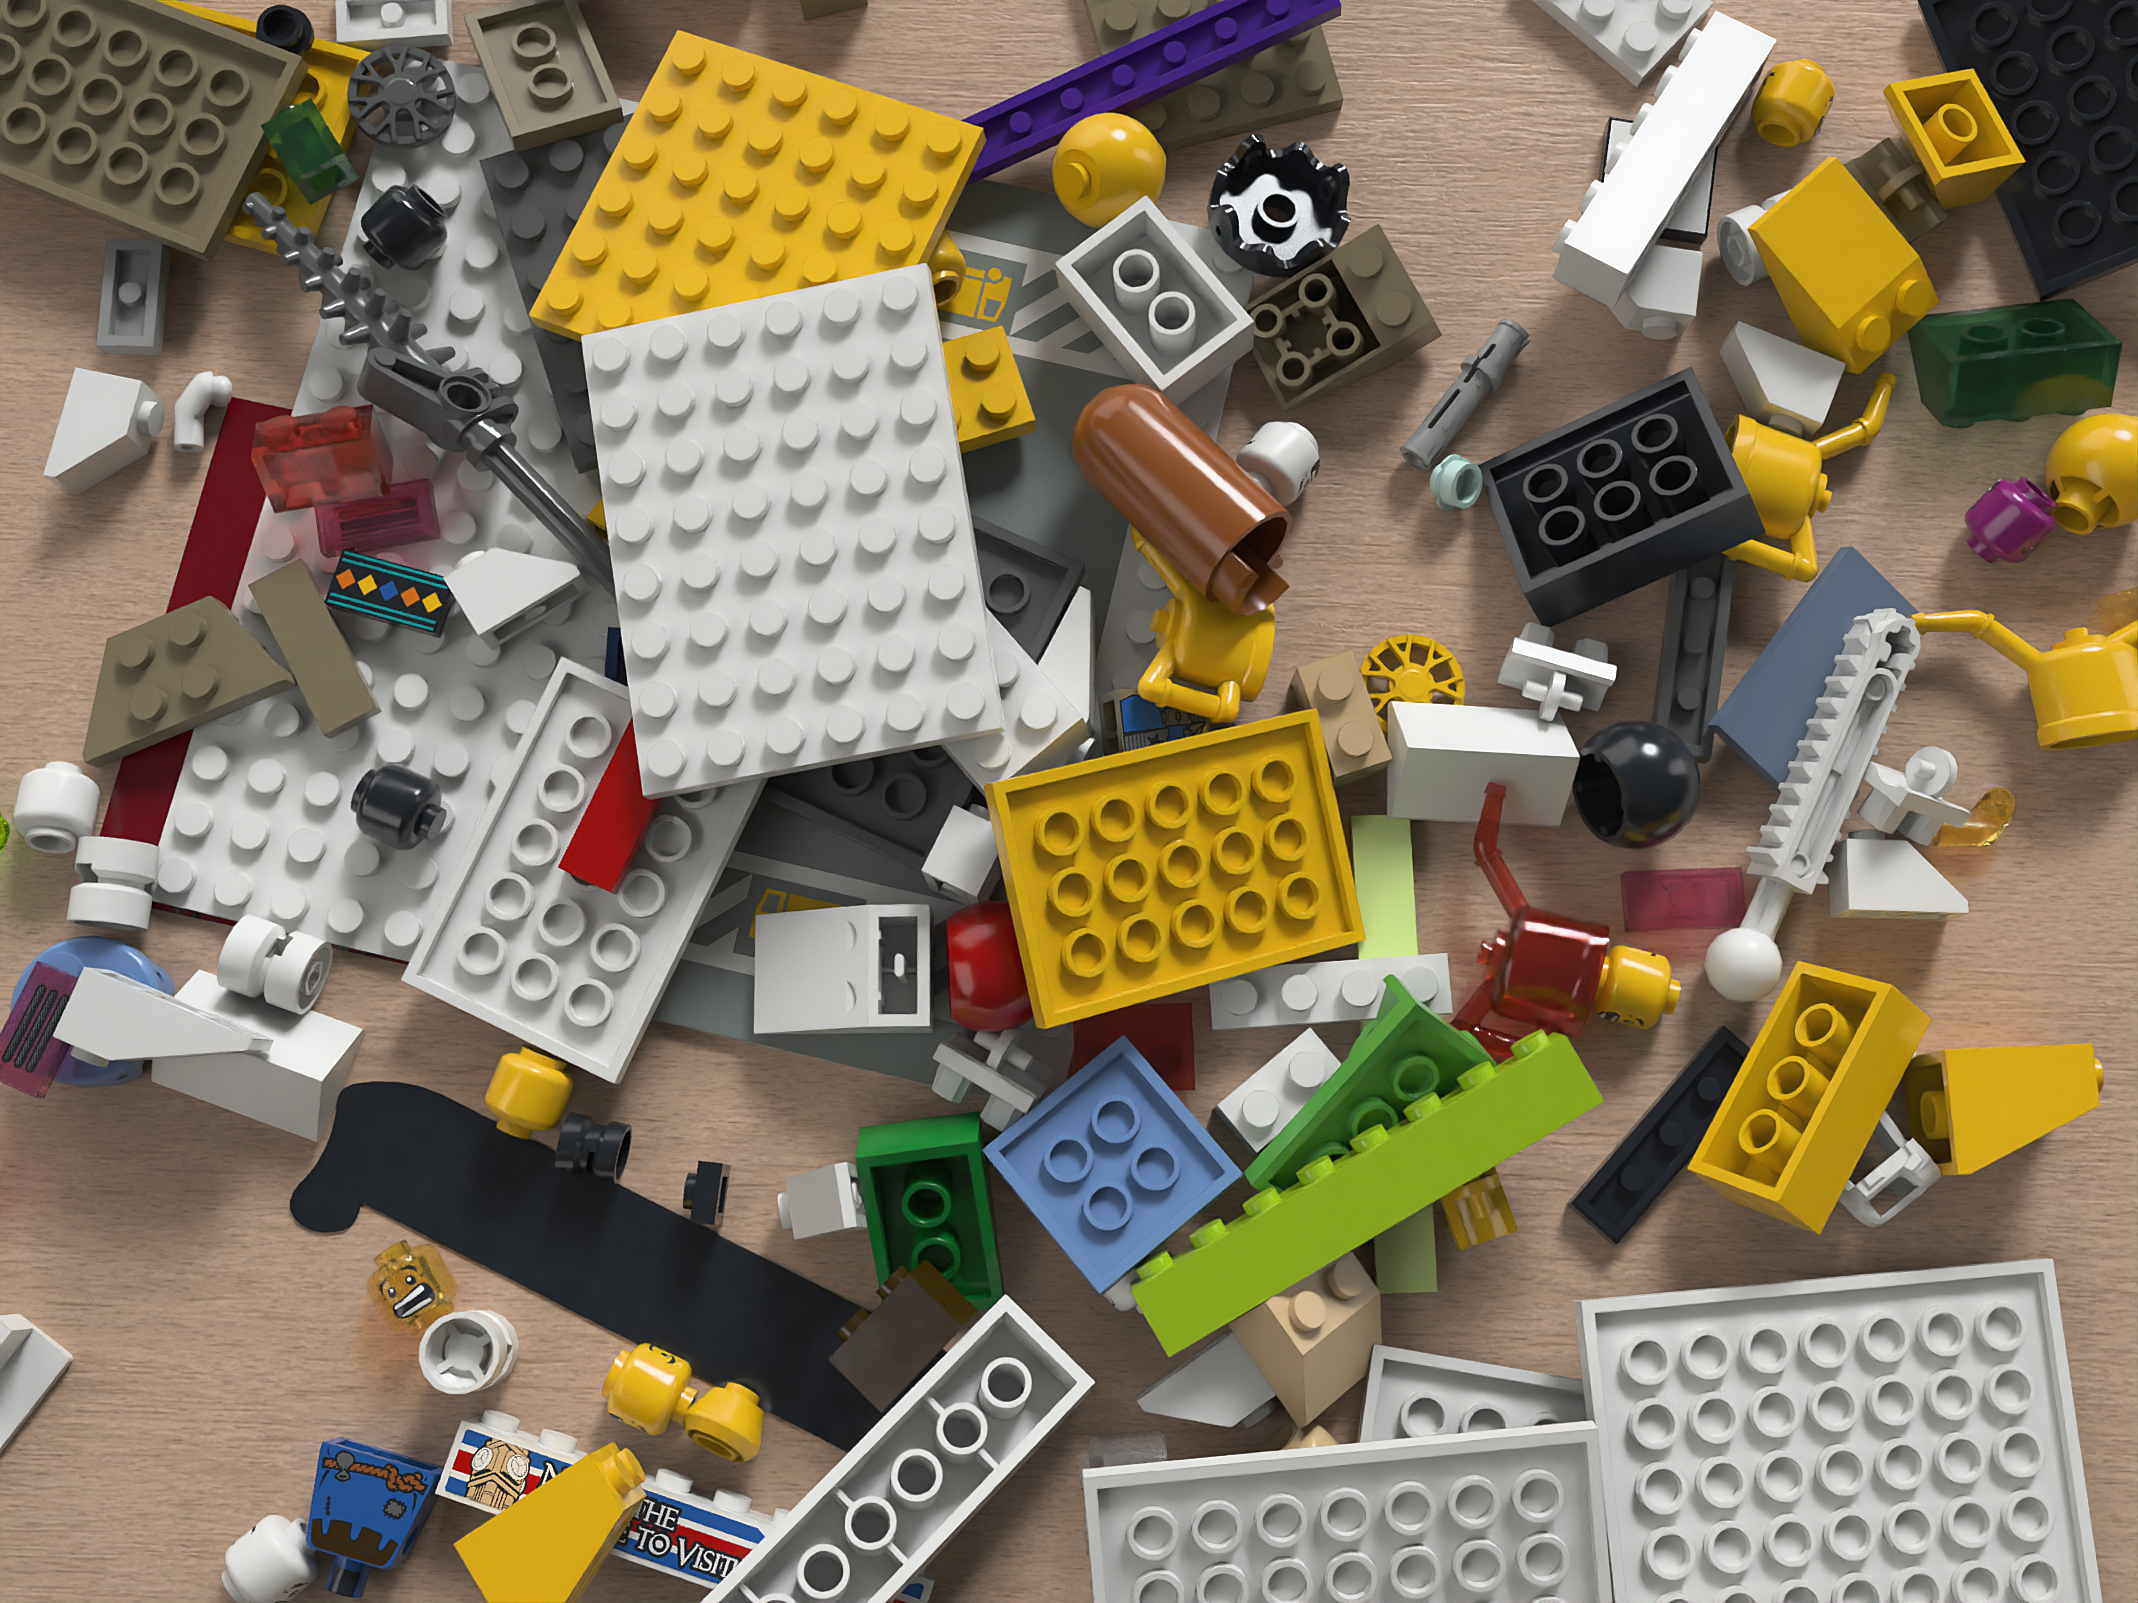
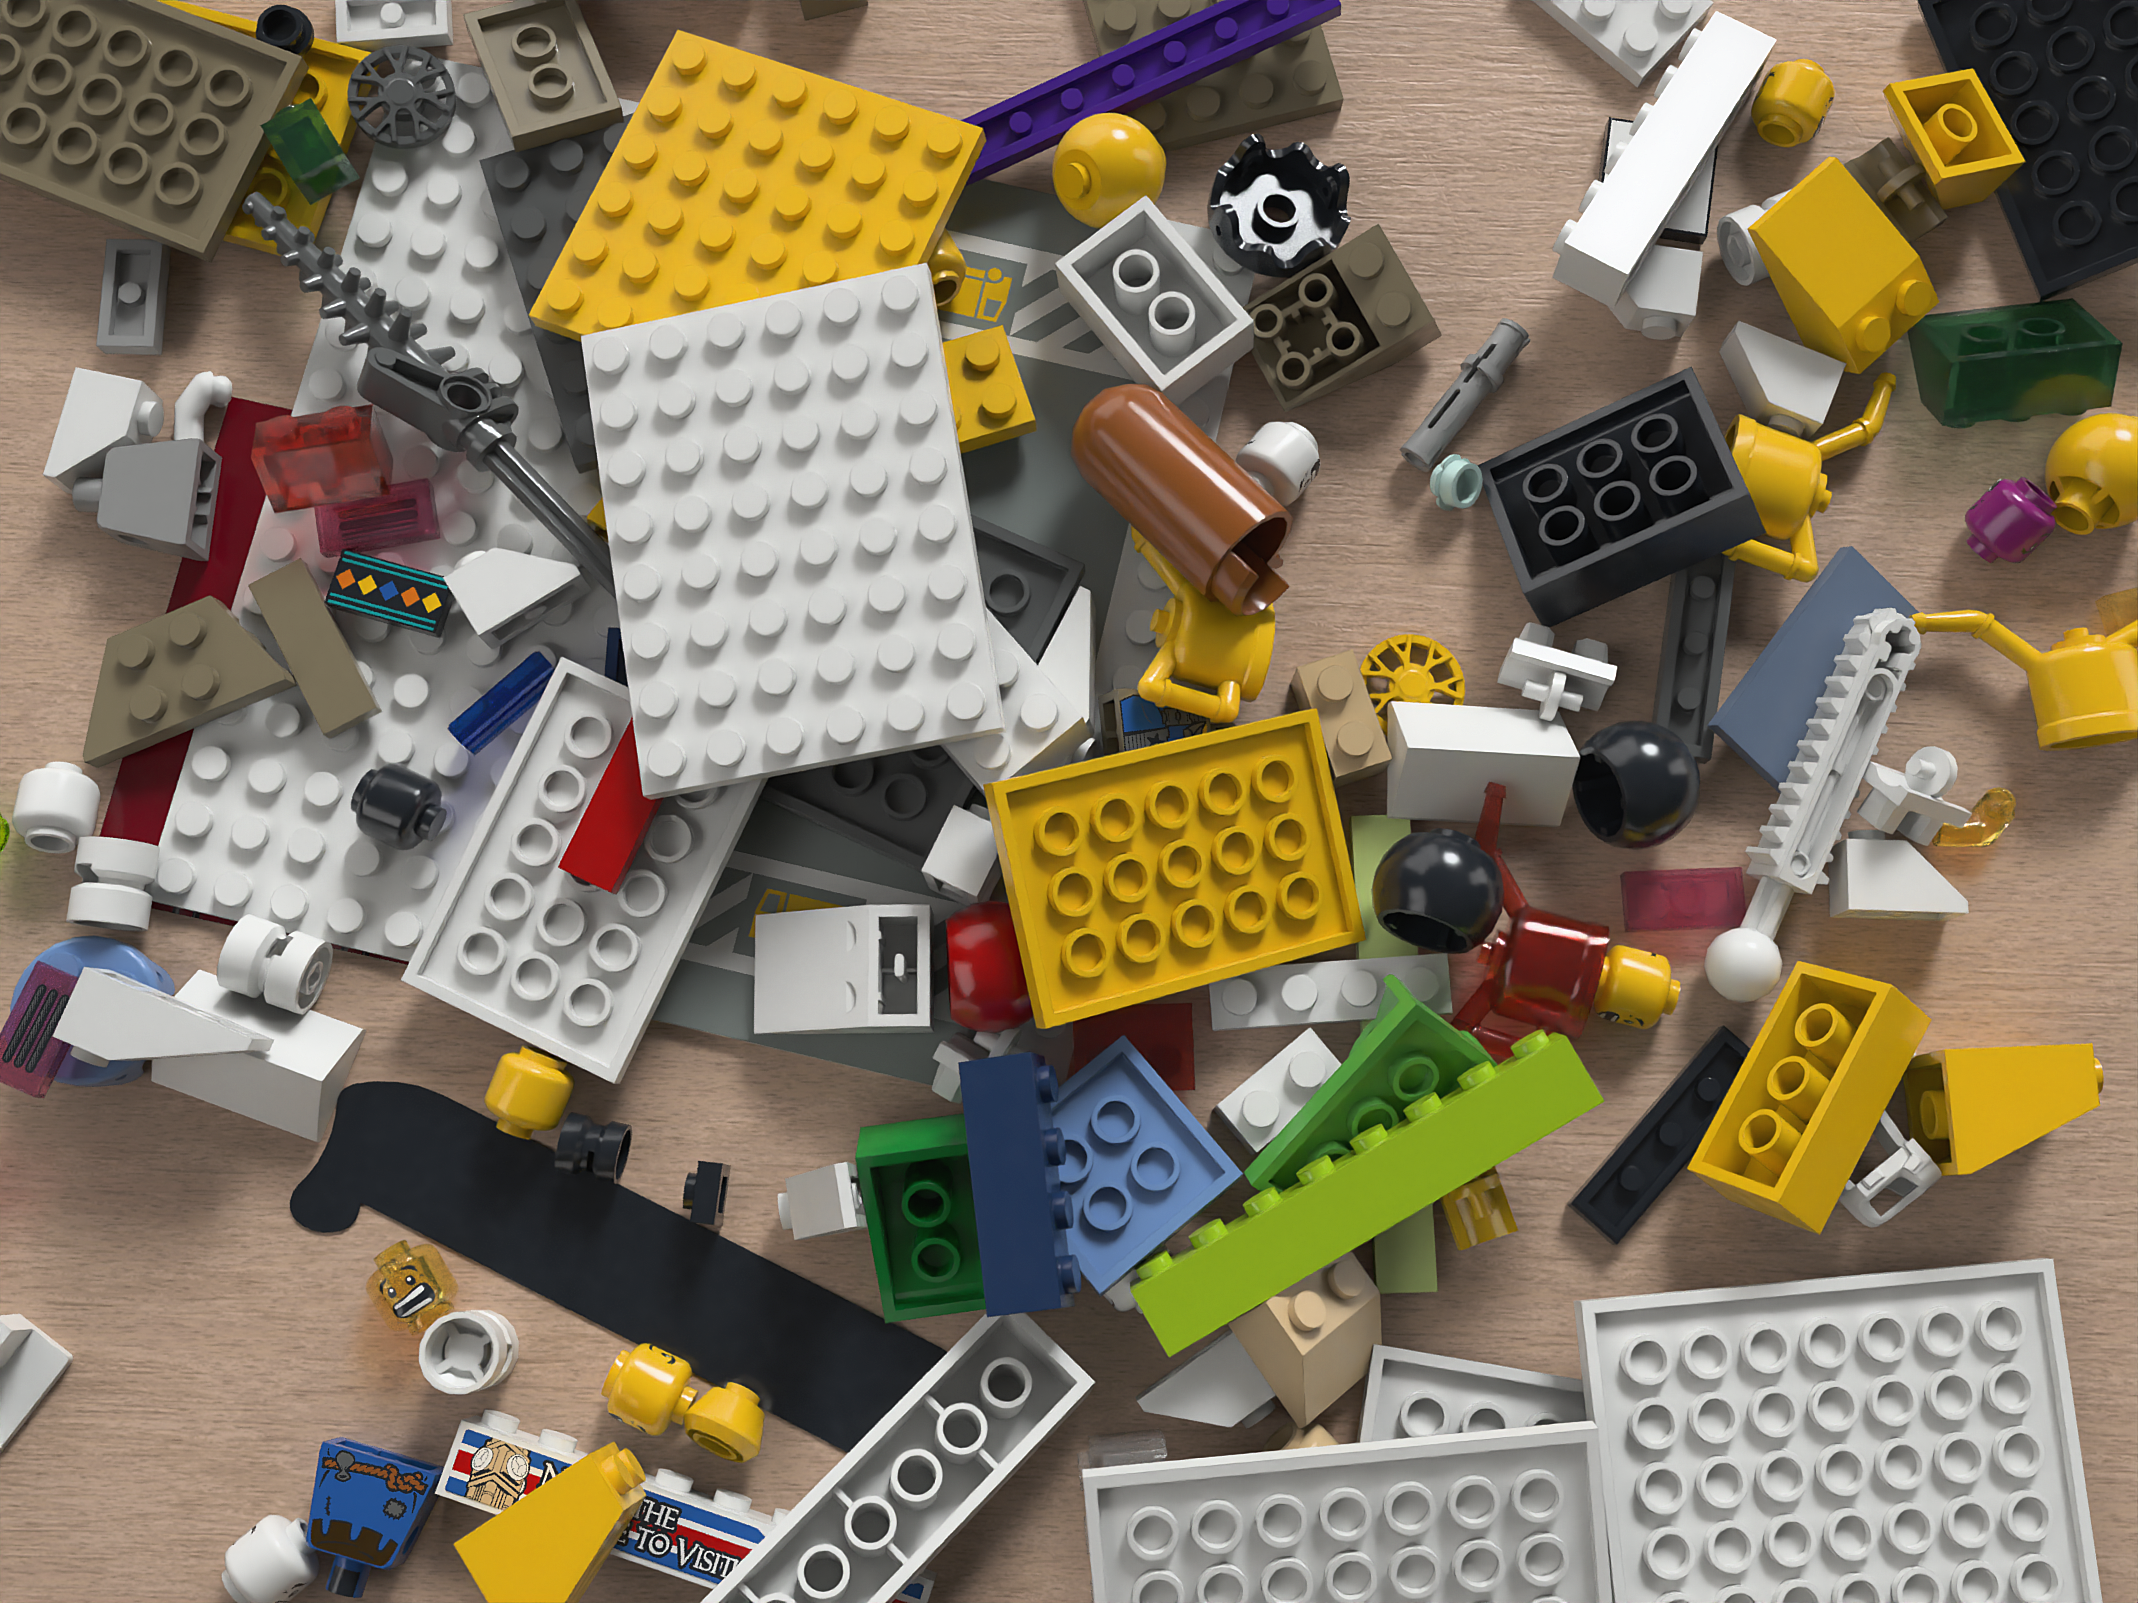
(156, 496): none -> light grey torso
(404, 228): black head -> none
(503, 704): none -> clear blue tile
(902, 1334): dark brown brick -> none
(1018, 1184): none -> dark blue brick
(1438, 891): none -> black wheel

